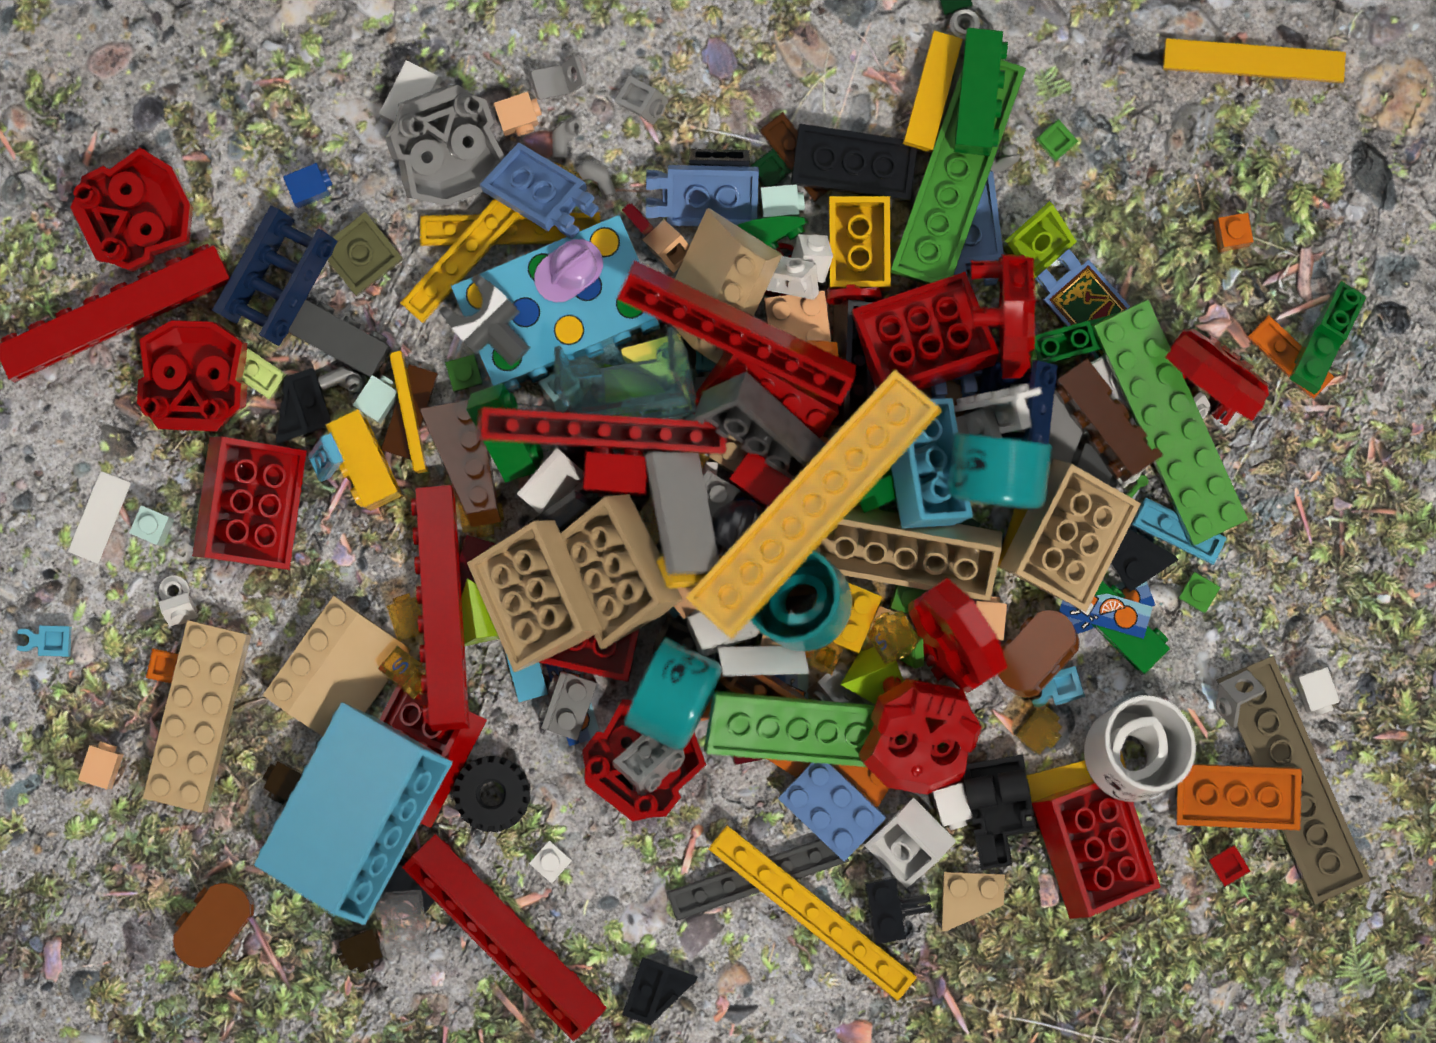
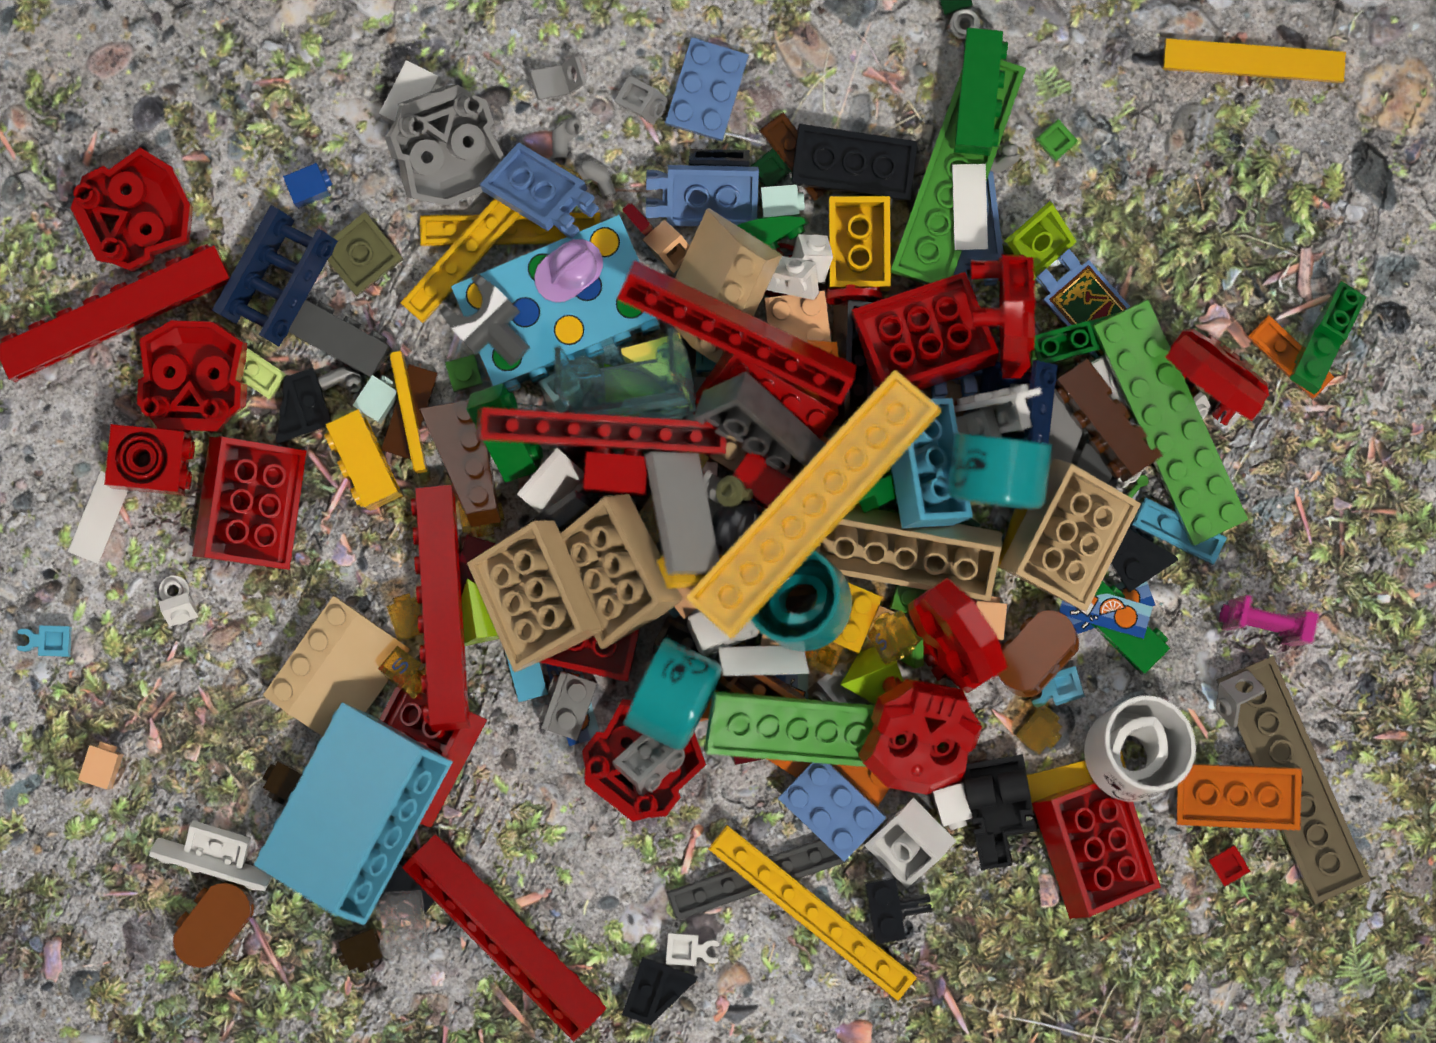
(151, 526): light aqua brick -> none
(162, 665): orange tile -> none
(168, 464): none -> red brick
(197, 717): tan brick -> none
(213, 853): none -> white bracket
(325, 457): medium azure tile -> none
(515, 790): black tyre -> none
(518, 114): light nougat brick -> none
(550, 861): white plate -> none
(684, 949): none -> white plate
(706, 89): none -> medium blue plate
(732, 491): none -> olive plate
(932, 91): yellow tile -> none
(969, 896): tan wing -> none
(970, 206): none -> white sticker
(1199, 592): bright green plate -> none
(1233, 232): orange brick -> none
(1294, 628): none -> dark pink fence
(1317, 691): white brick -> none

